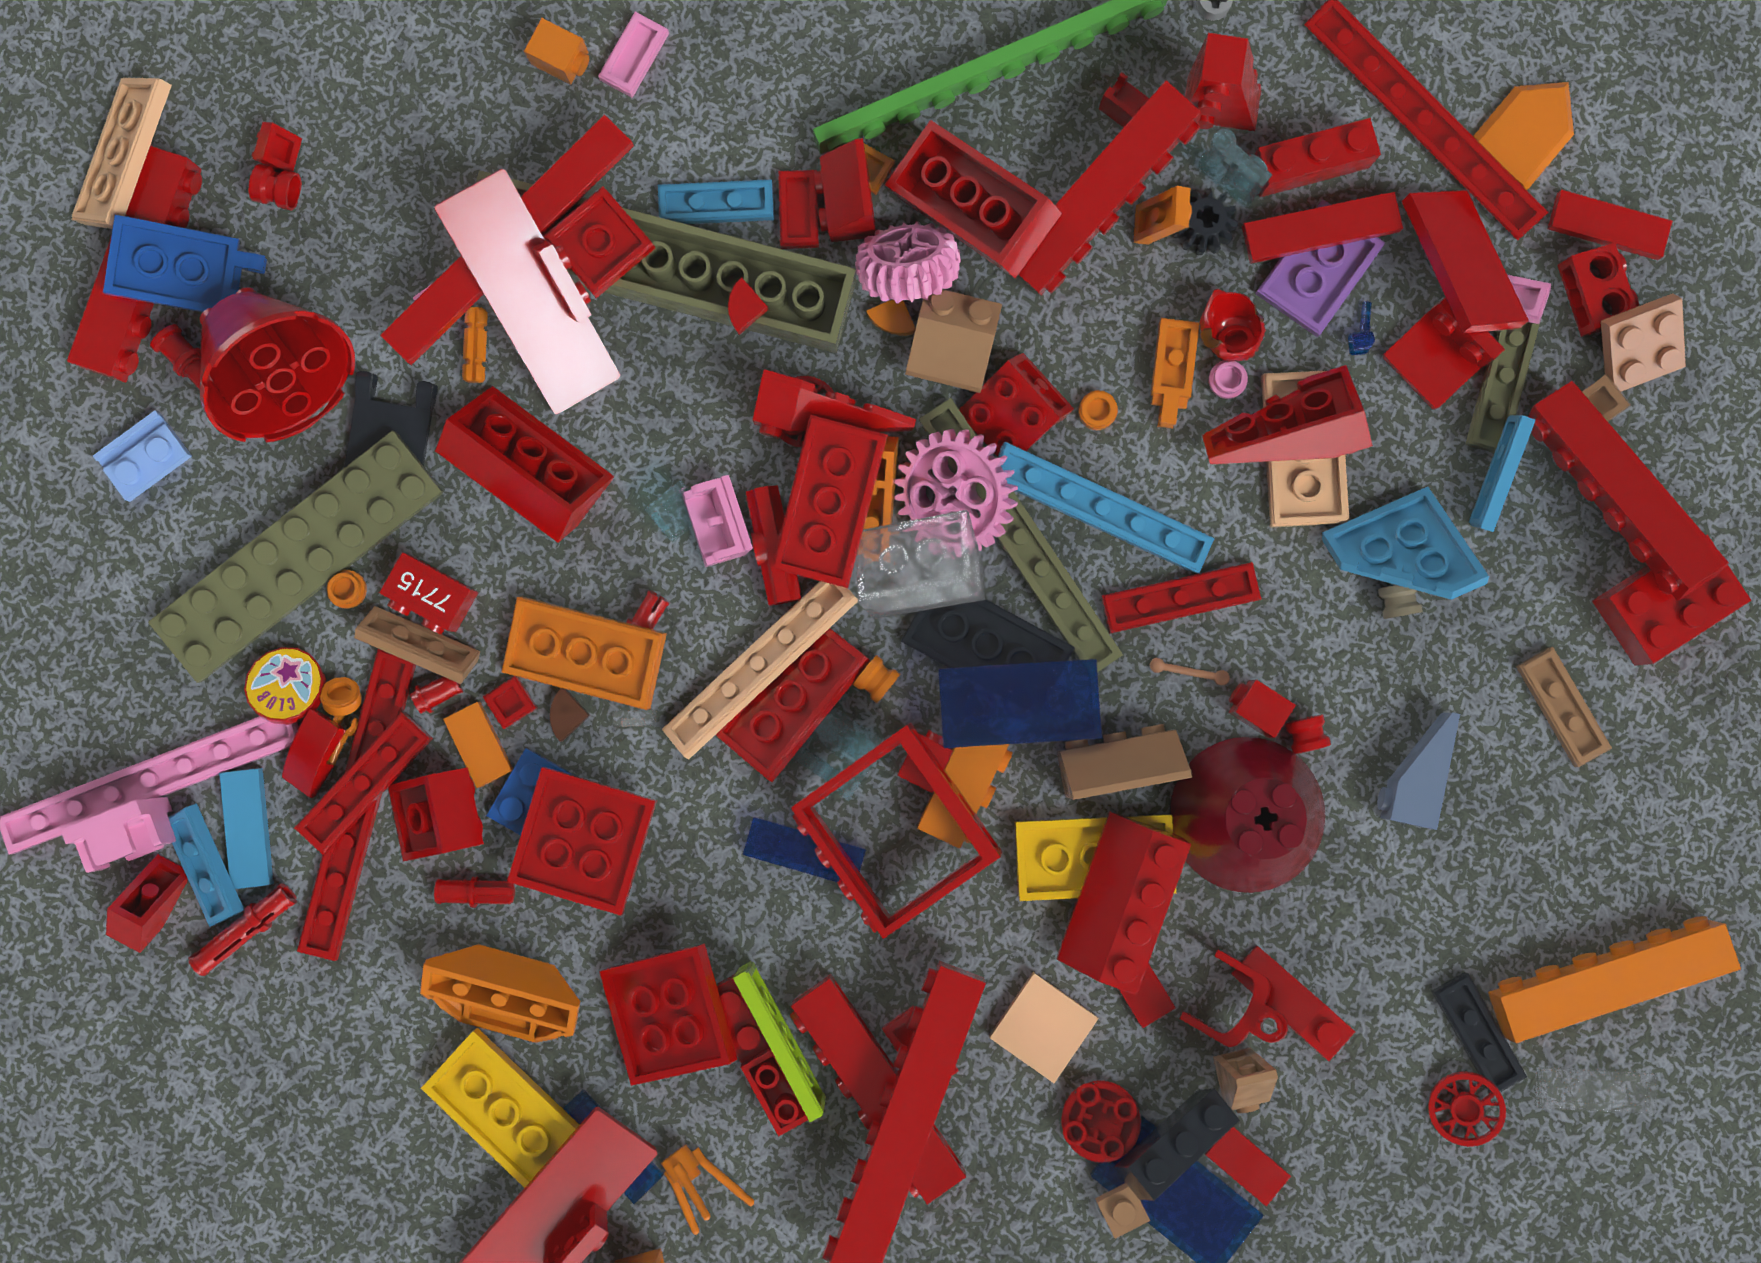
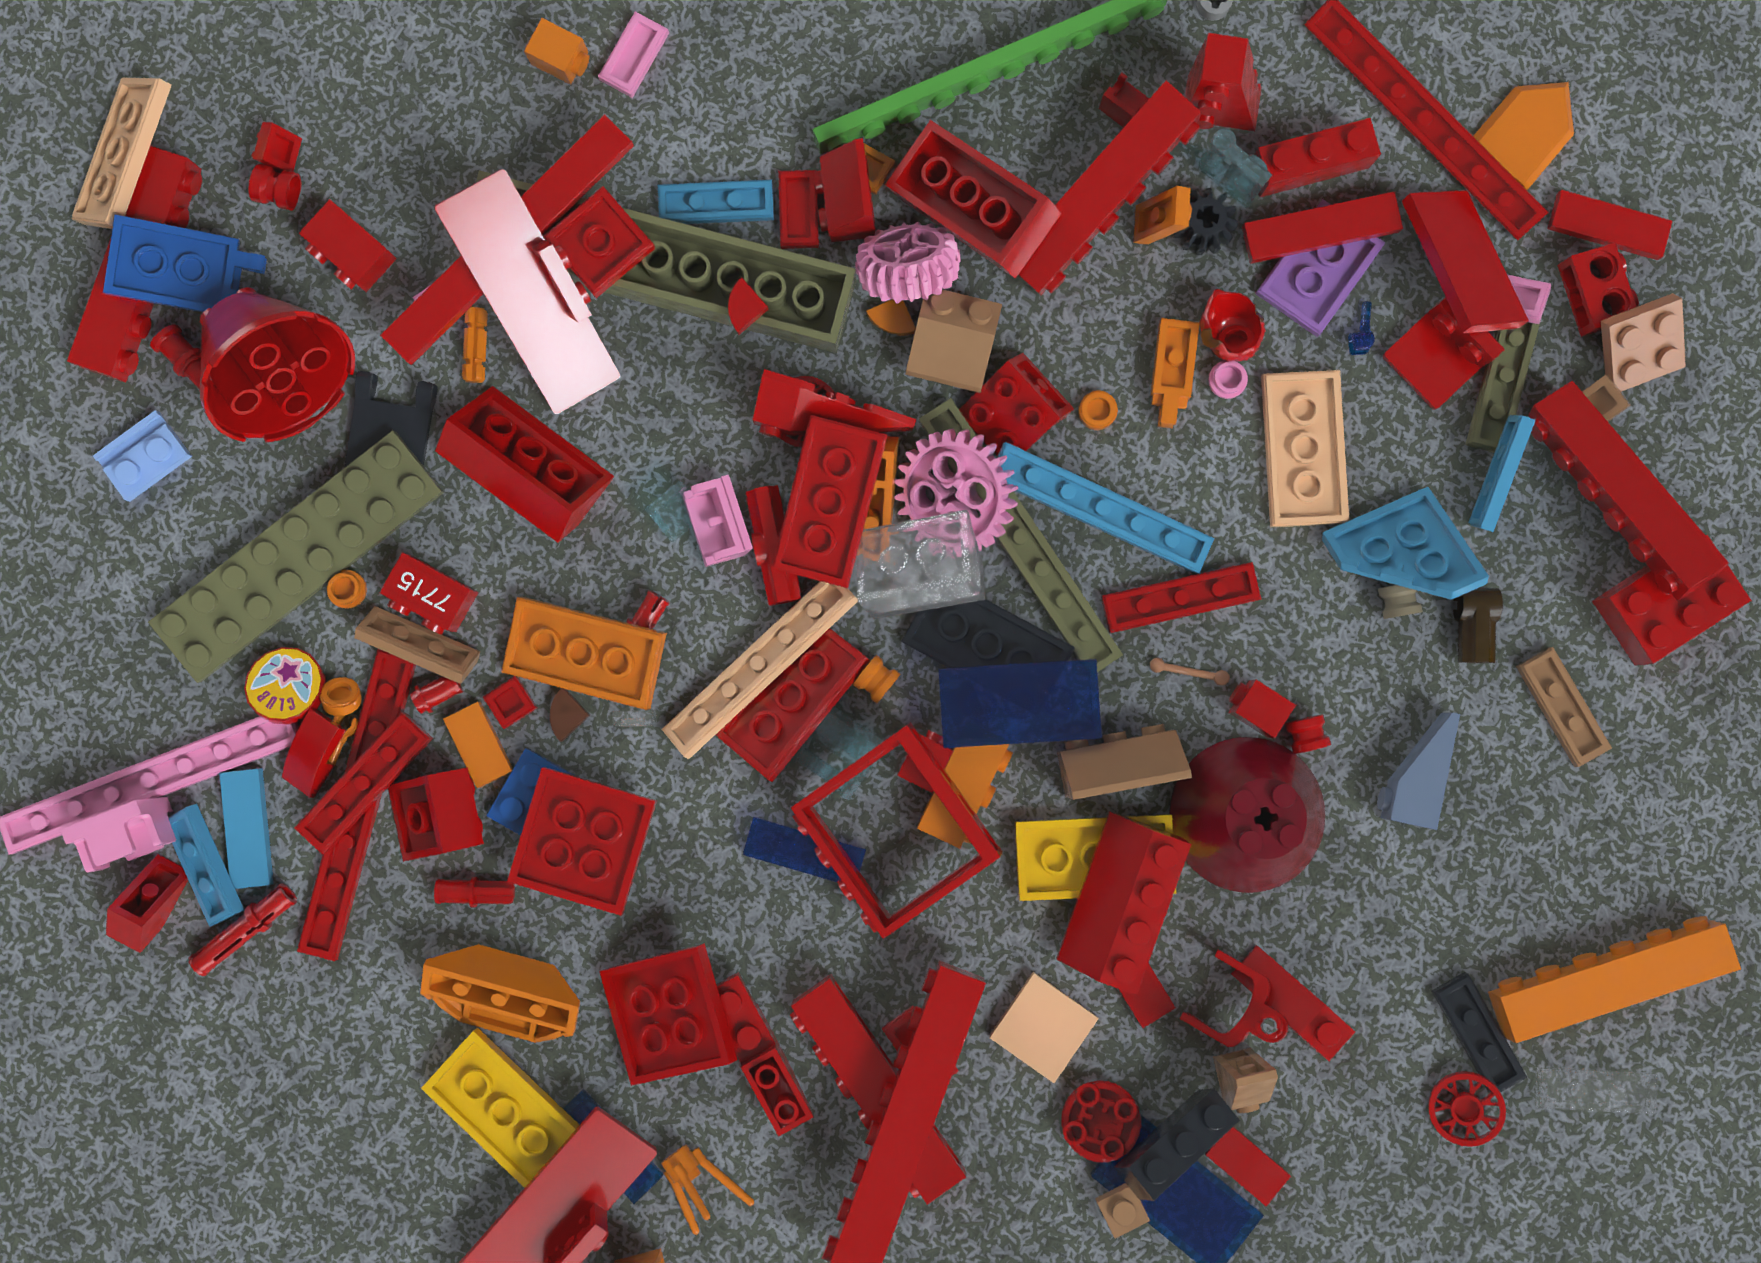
(348, 246): none -> red brick
(780, 1040): lime tile -> none
(1310, 423): red wedge -> none
(1477, 620): none -> dark brown piece

